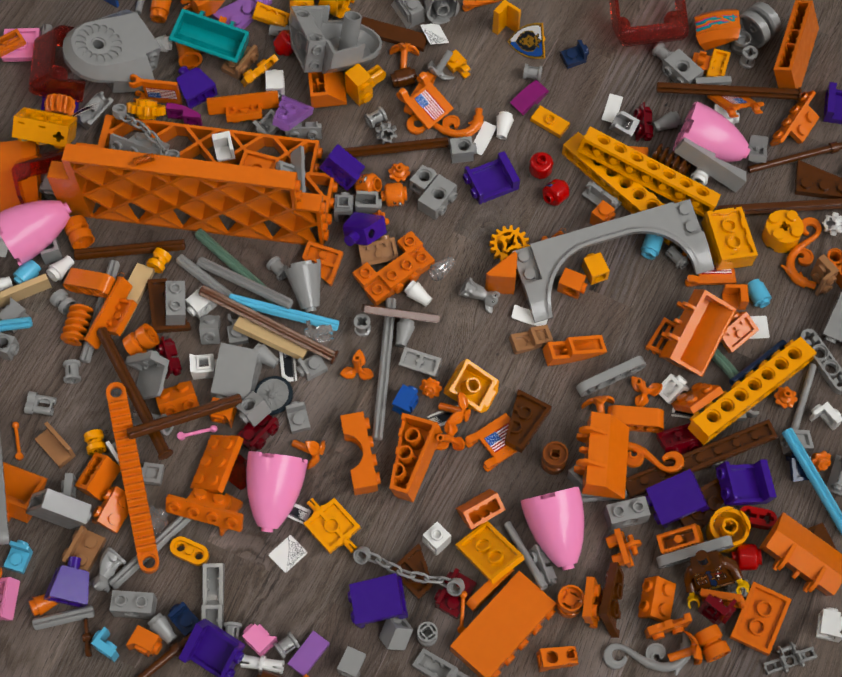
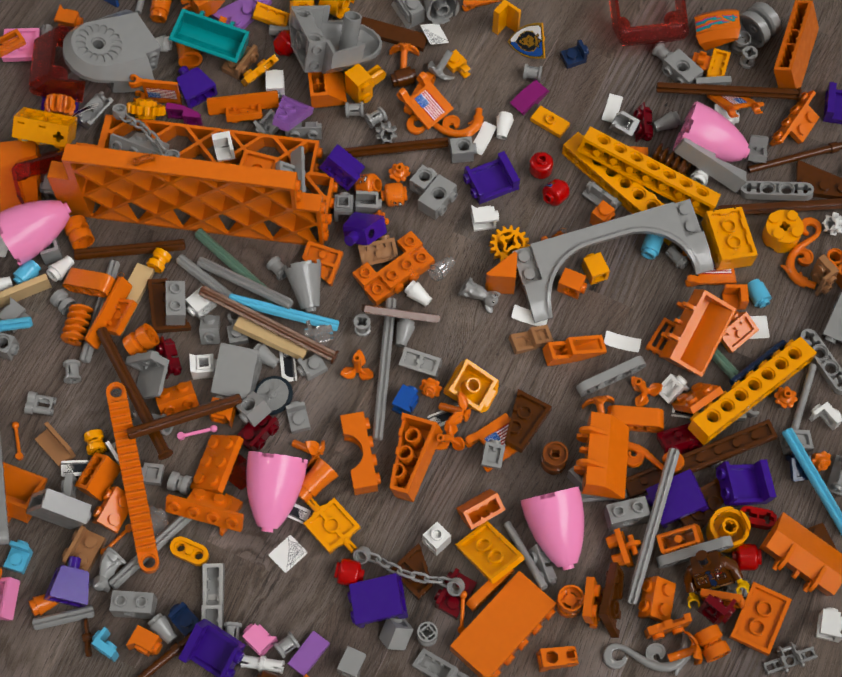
(68, 17): none -> orange window
(73, 466): none -> sticker
(128, 528): none -> orange hinge
(179, 482): none -> light grey wheel
(316, 480): none -> orange plant
(348, 572): none -> red head
(354, 109): none -> light grey bush
(484, 218): none -> white window
(493, 454): none -> light grey bracket
(622, 342): none -> white sticker
(652, 526): none -> light grey axle
(776, 193): none -> light grey beam

